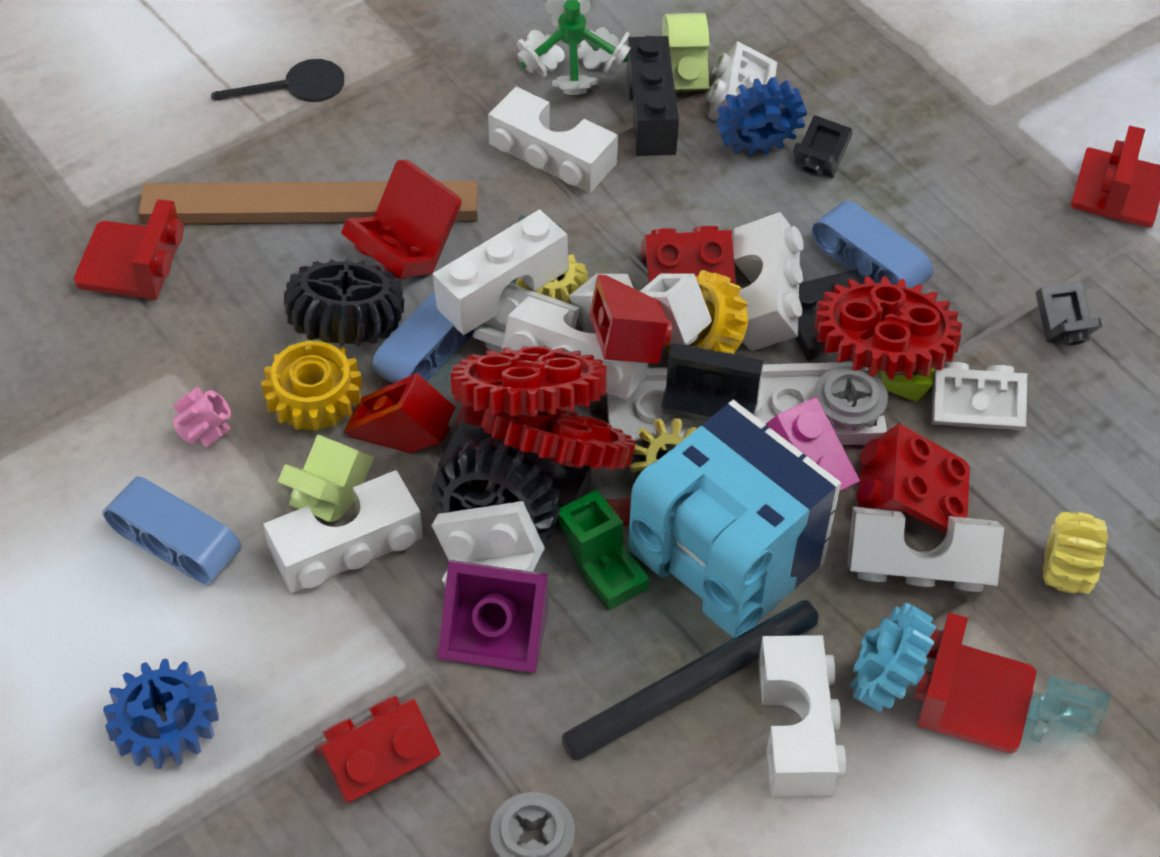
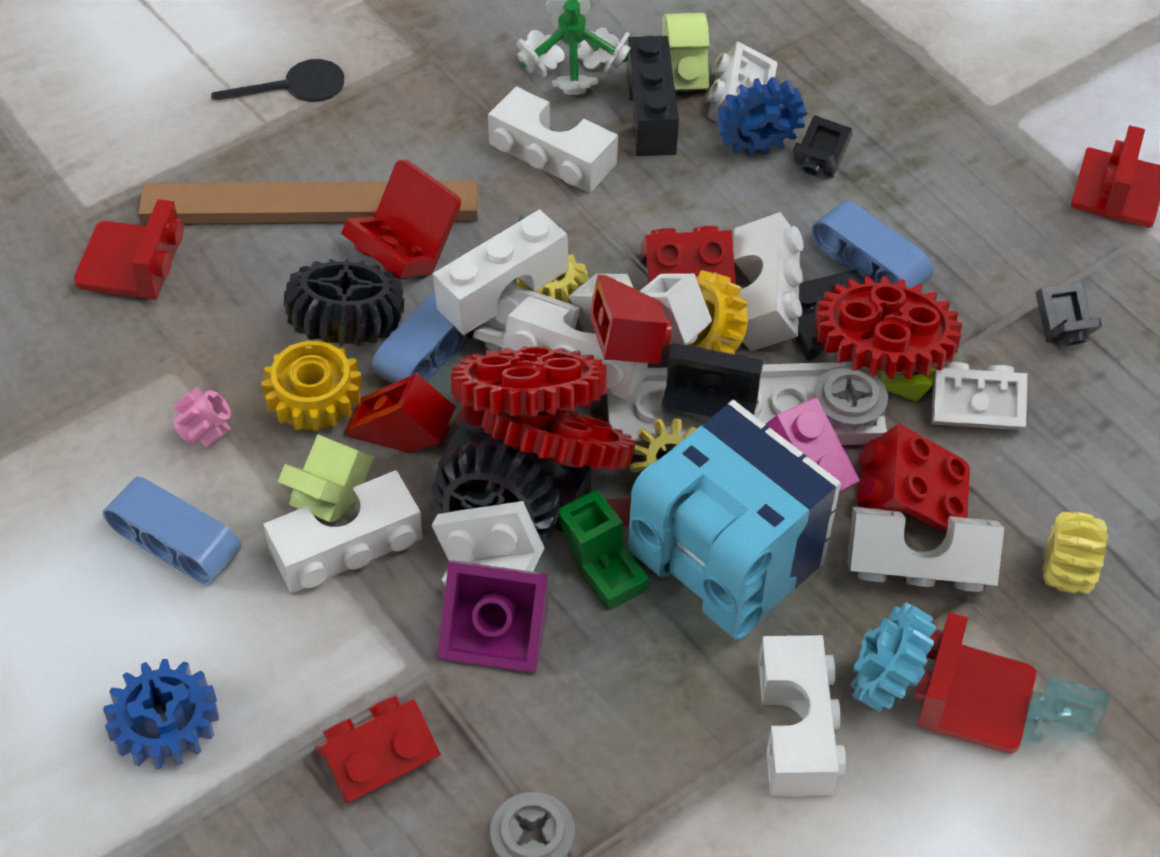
(685, 682): black axle -> none

